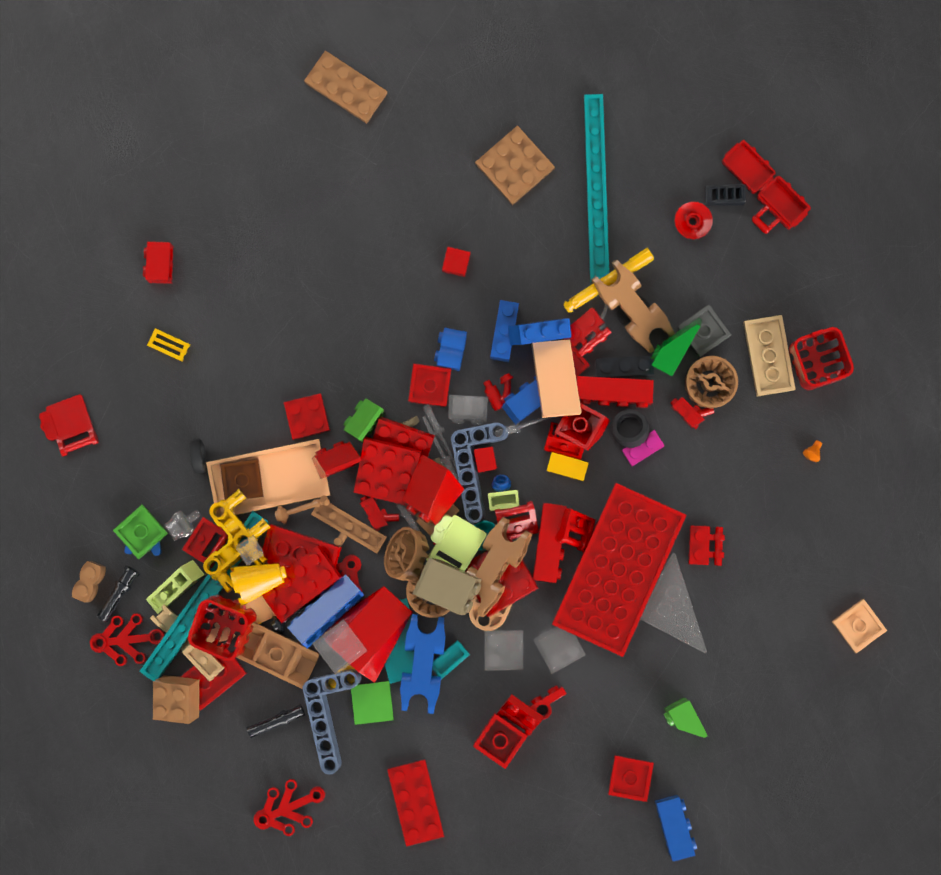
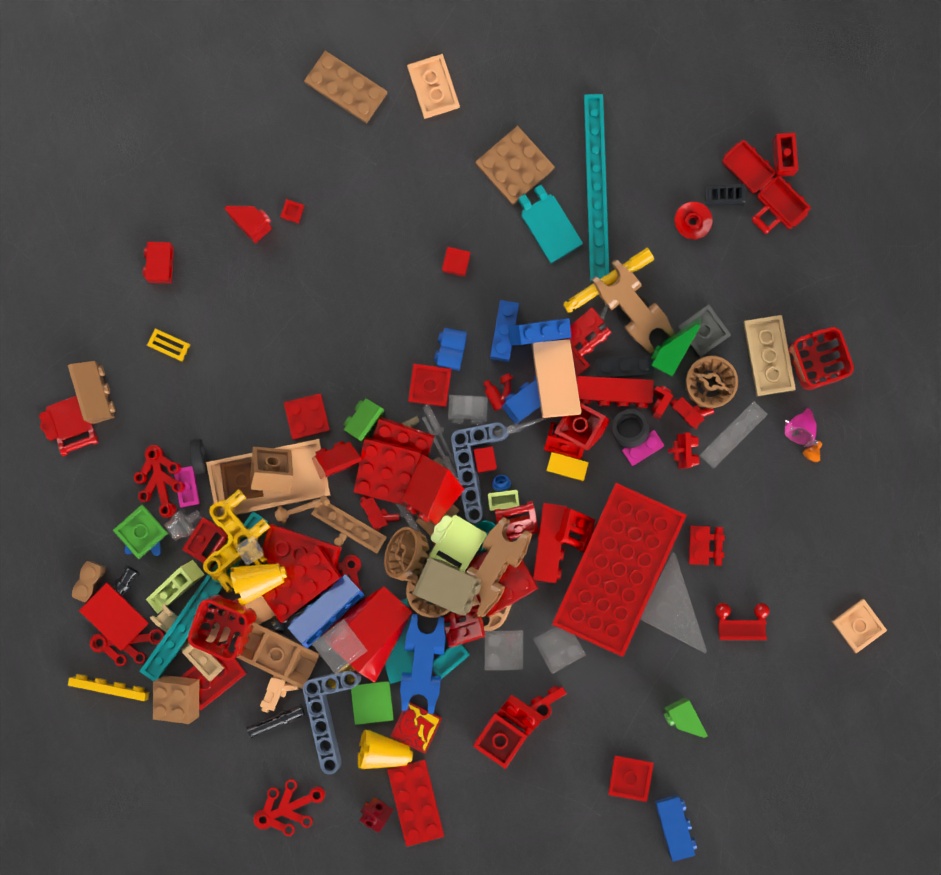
(92, 391): none -> medium nougat slope
(114, 616): none -> red tile
(117, 689): none -> yellow plate
(159, 478): none -> red plant
(190, 495): none -> dark pink plate
(250, 220): none -> red slope
(271, 469): none -> medium nougat slope
(275, 689): none -> light nougat piece
(292, 211): none -> red tile
(375, 814): none -> dark red brick
(382, 752): none -> yellow cone
(416, 727): none -> tile
(433, 86): none -> light nougat tile
(464, 631): none -> red plate
(549, 225): none -> teal tile
(664, 397): none -> red bracket
(682, 450): none -> red hips
(733, 434): none -> clear plate
(742, 628): none -> red gear
(785, 154): none -> red brick
(805, 426): none -> hat

